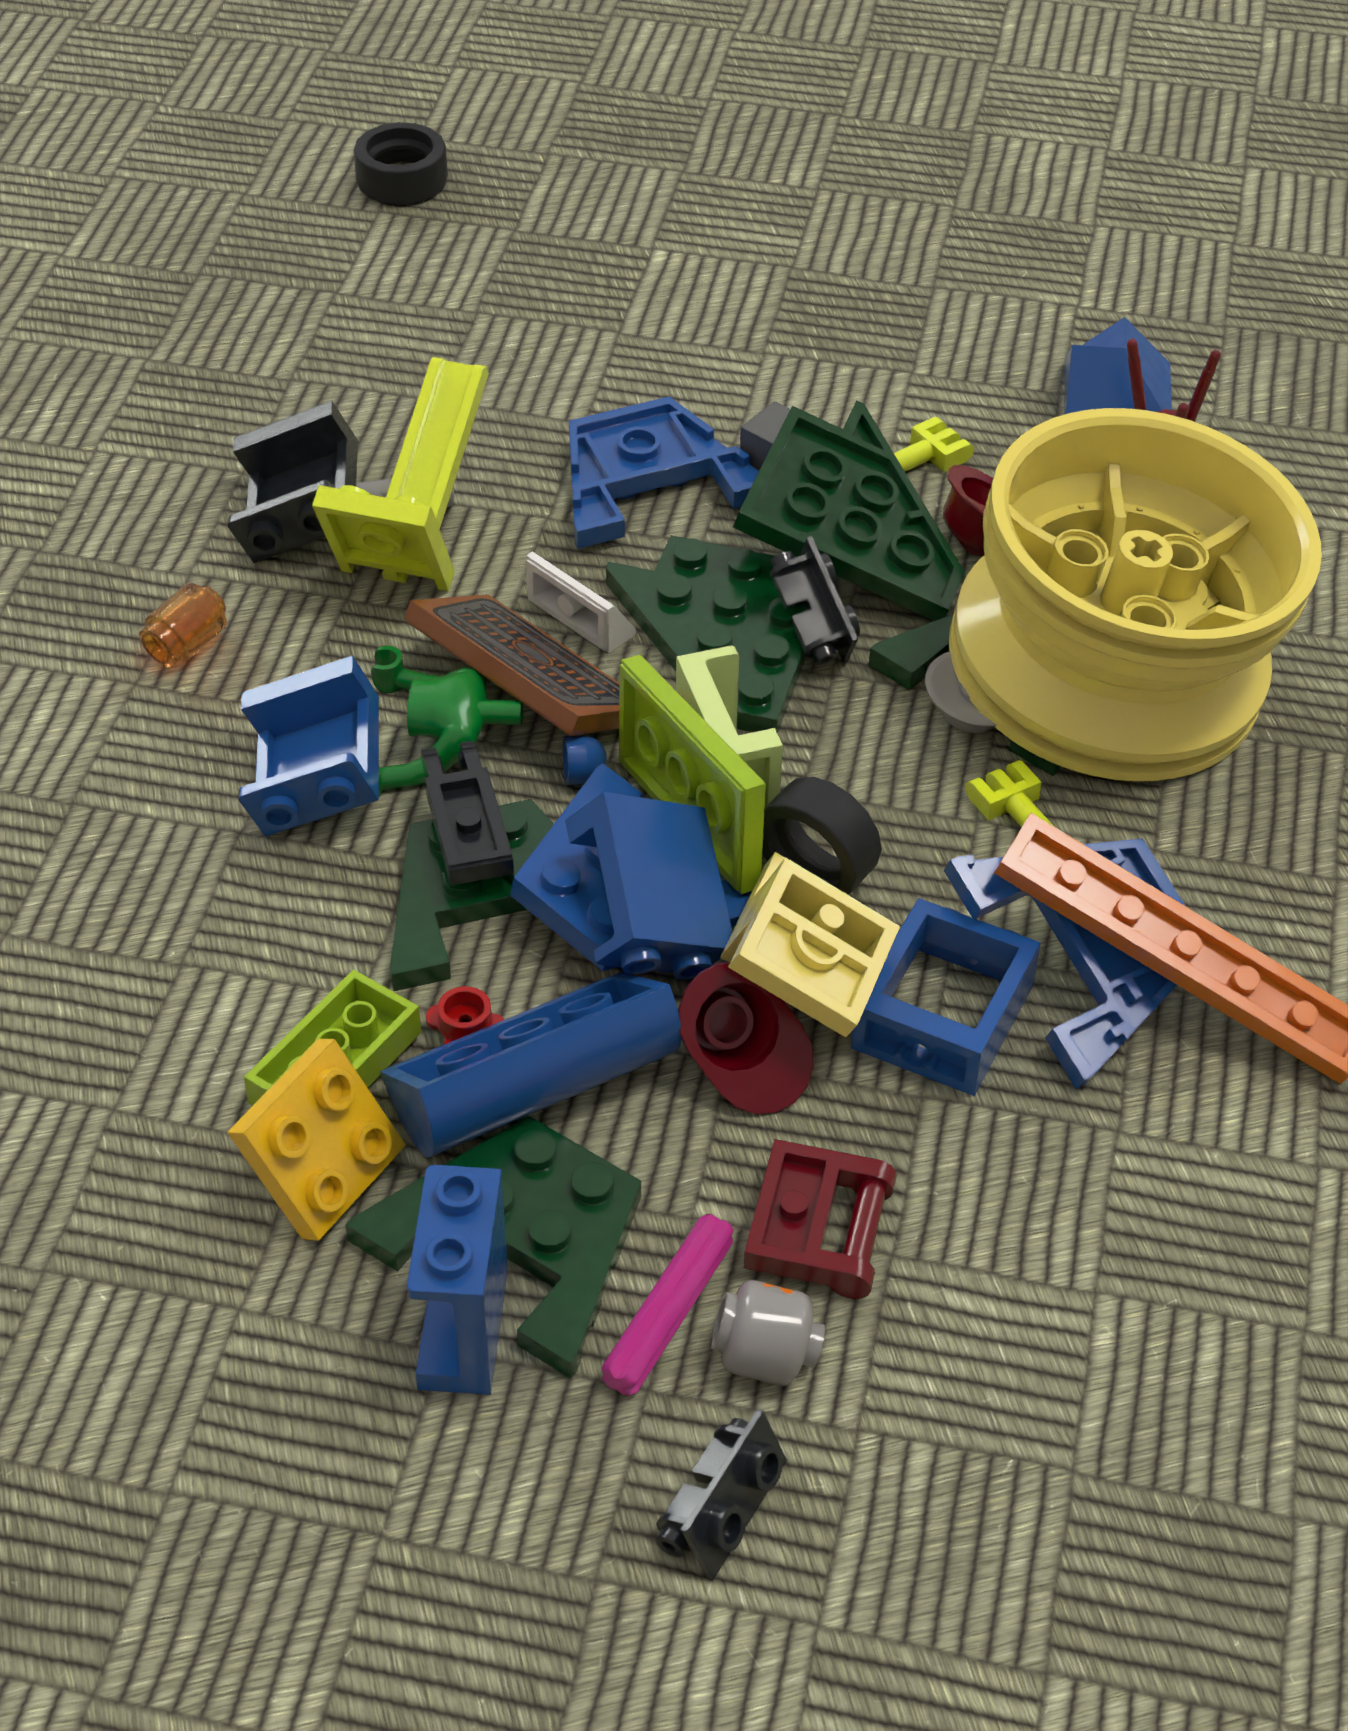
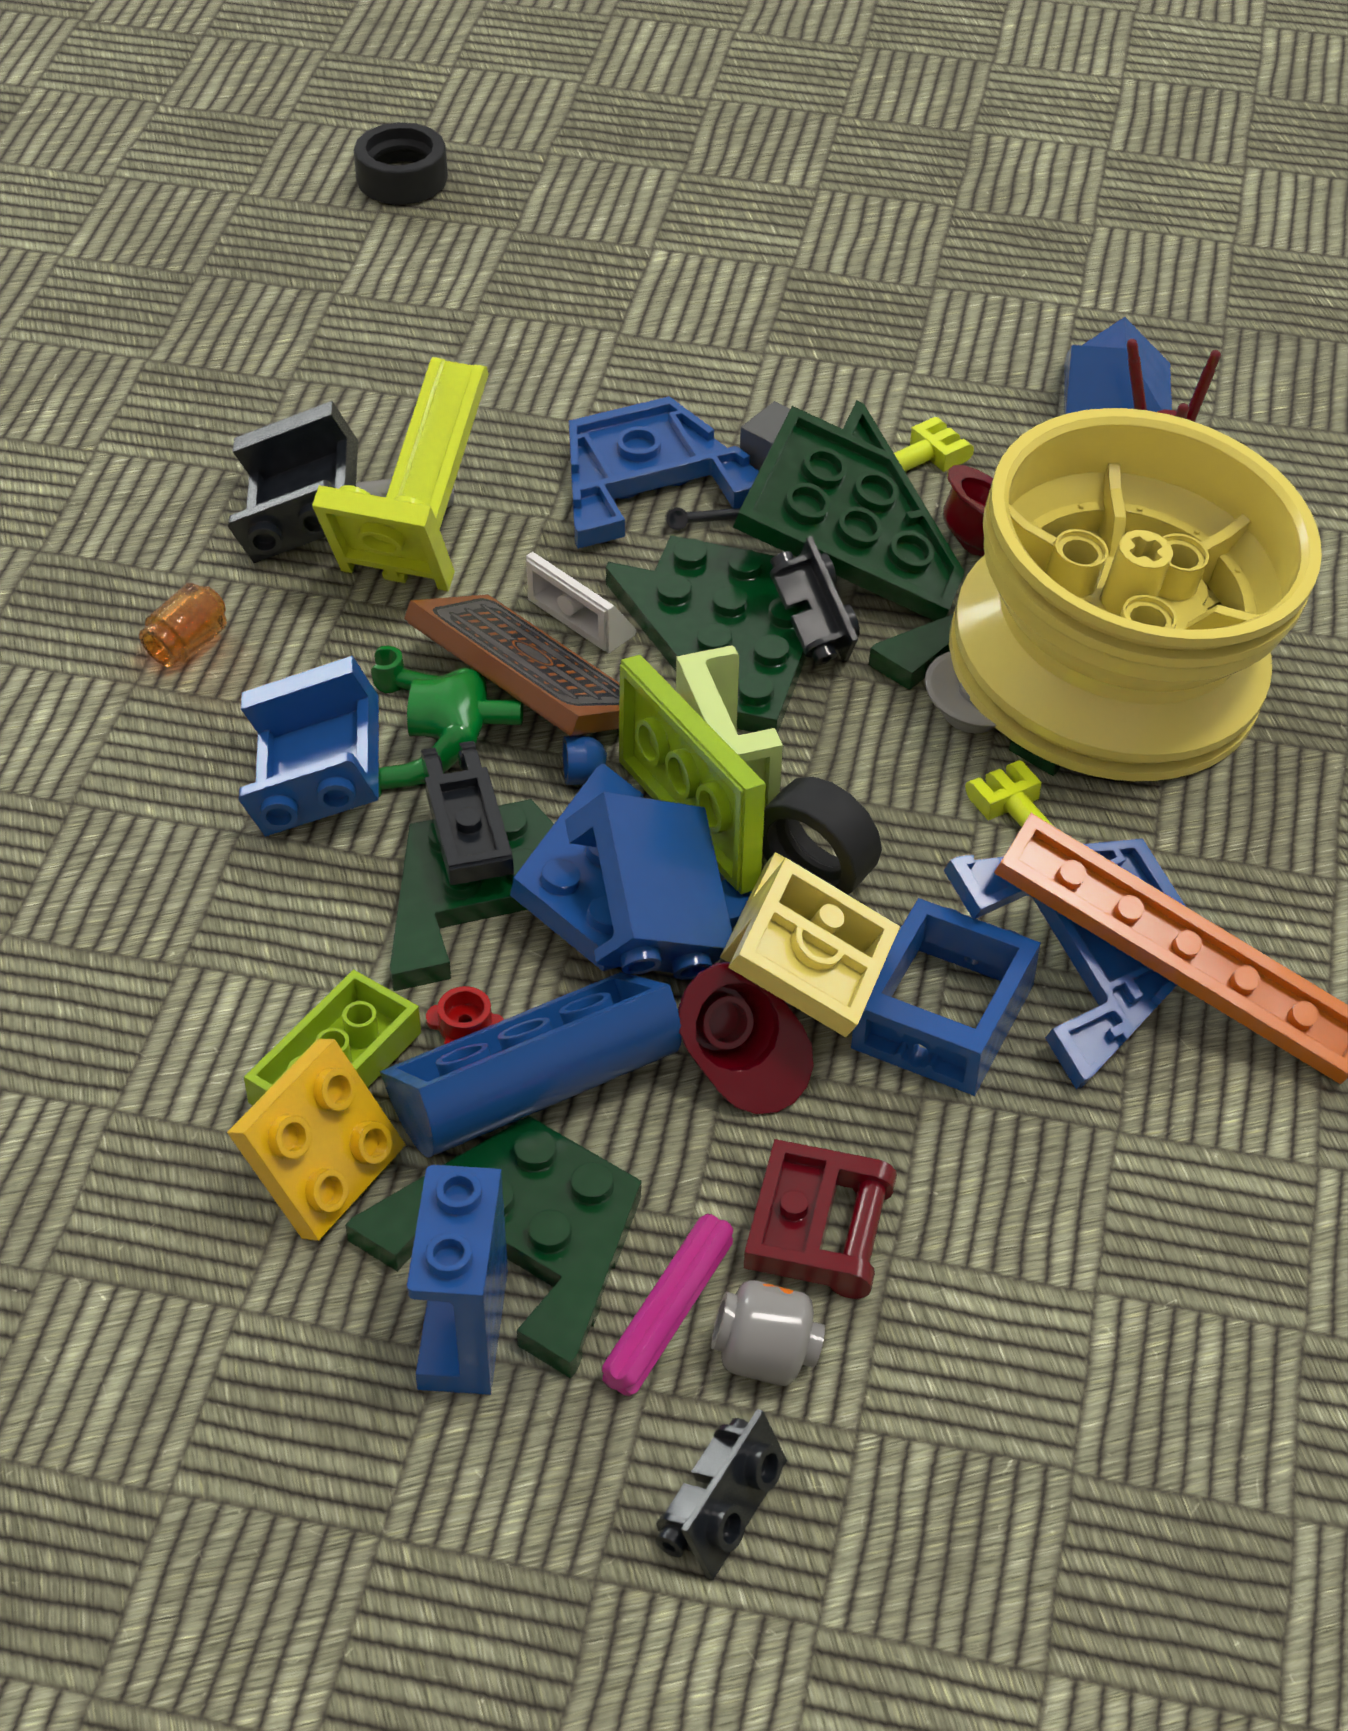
(678, 518): none -> black hinge

